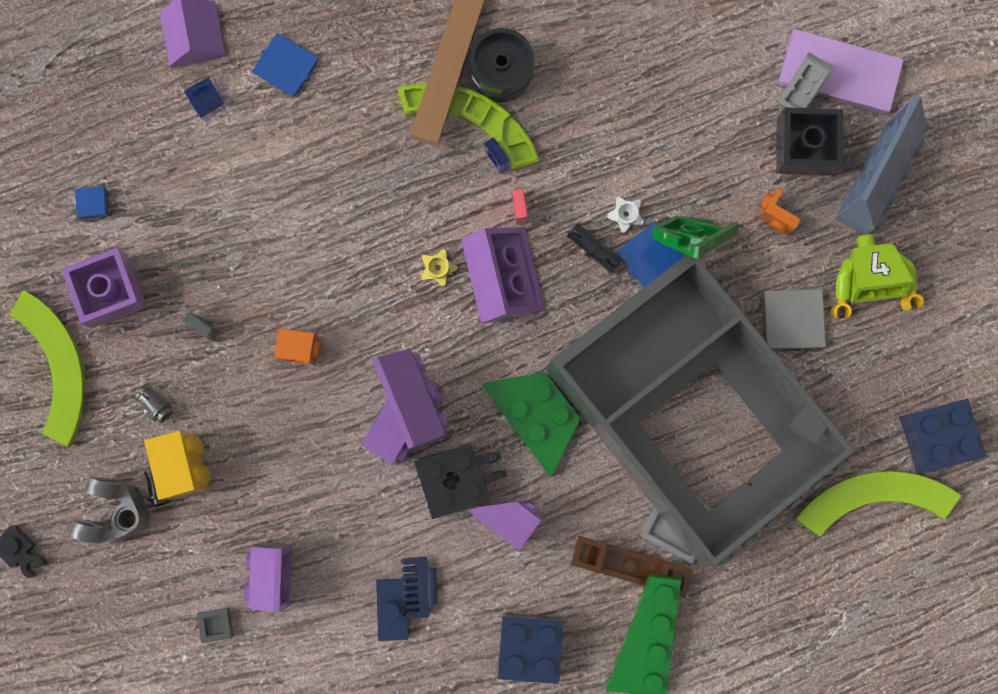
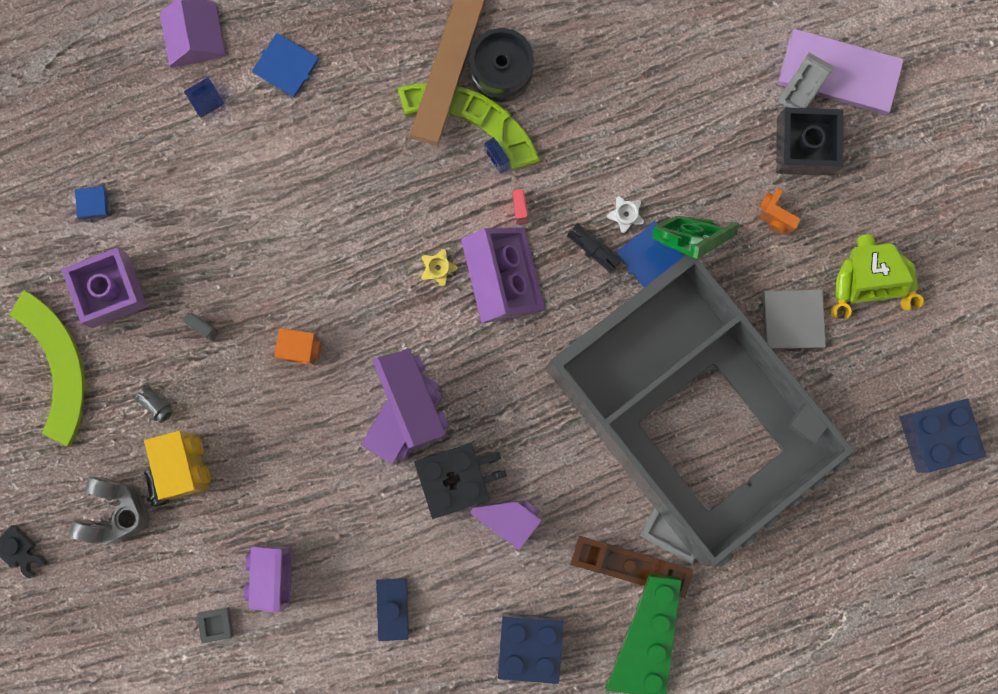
(425, 588): dark blue piece -> none
(536, 414): green wing -> none
(873, 488): lime tile -> none
(885, 168): sand blue slope -> none

